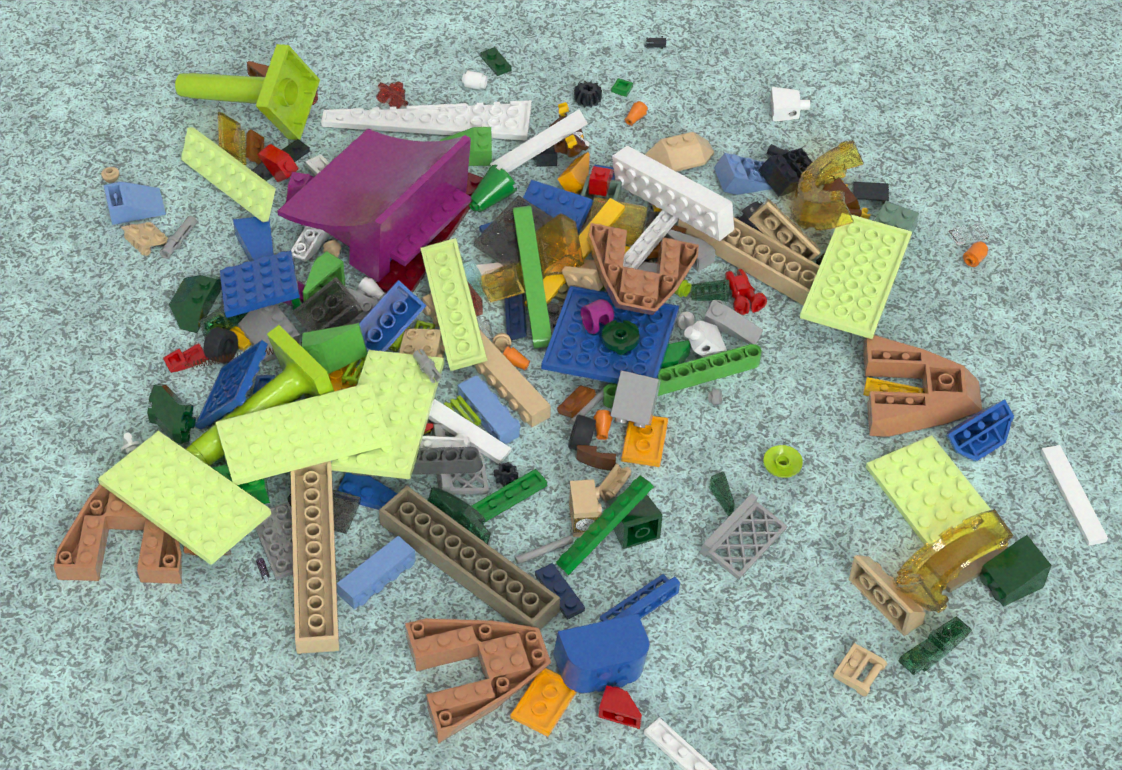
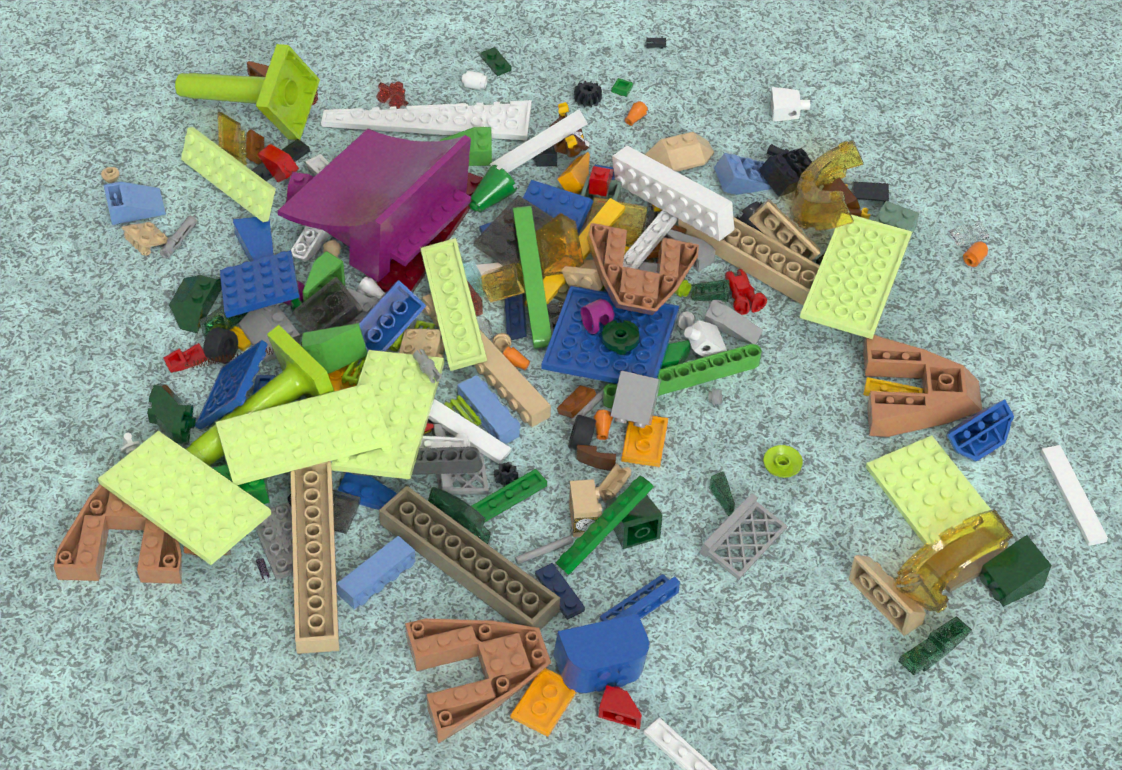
(853, 666): tan plate -> none

